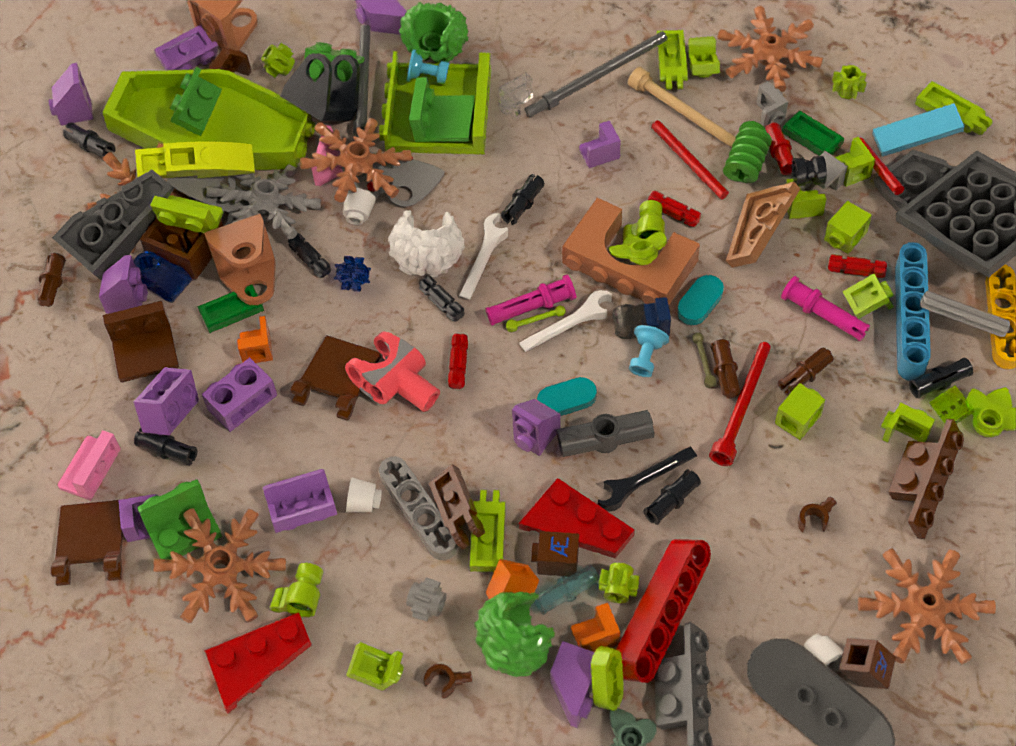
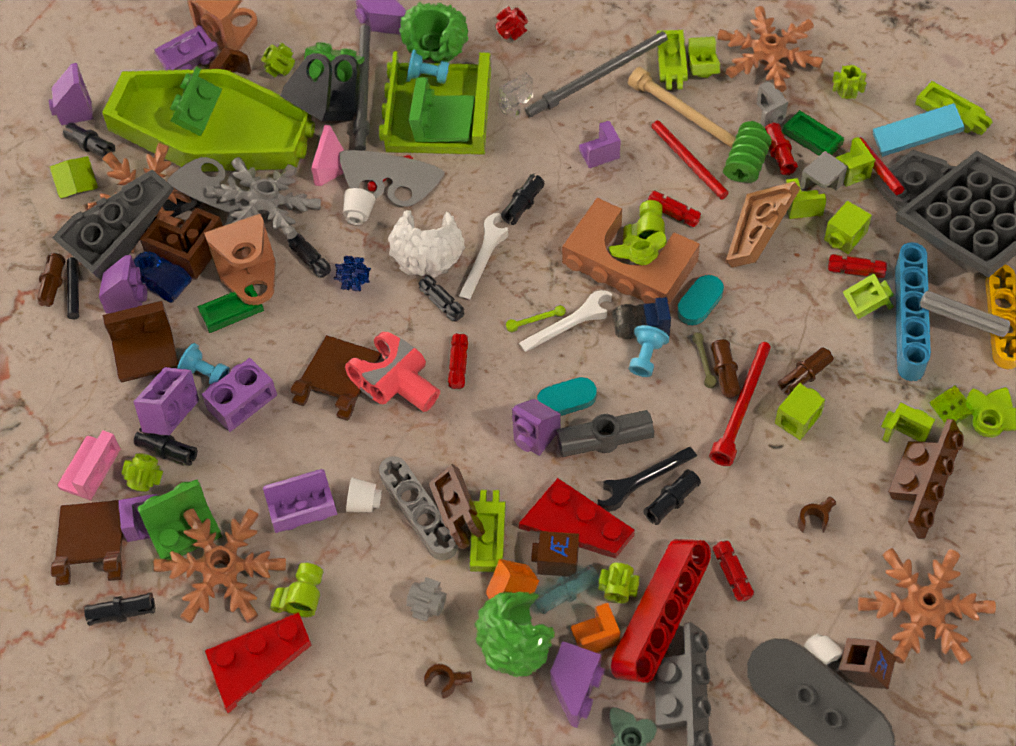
(72, 288): none -> black piece
(73, 176): none -> lime panel
(120, 609): none -> black pin
(142, 472): none -> lime gear
(186, 213): lime bracket -> none
(193, 361): none -> medium azure piece
(196, 158): neon yellow slope -> none
(256, 343): orange panel -> none
(356, 160): nougat piece -> none
(375, 666): lime bracket -> none
(511, 23): none -> red gear
(544, 297): dark pink pin -> none
(607, 678): lime beam -> none
(733, 571): none -> red axle
(806, 171): black wheel -> none
(812, 301): dark pink pin -> none
(925, 384): black pin -> none

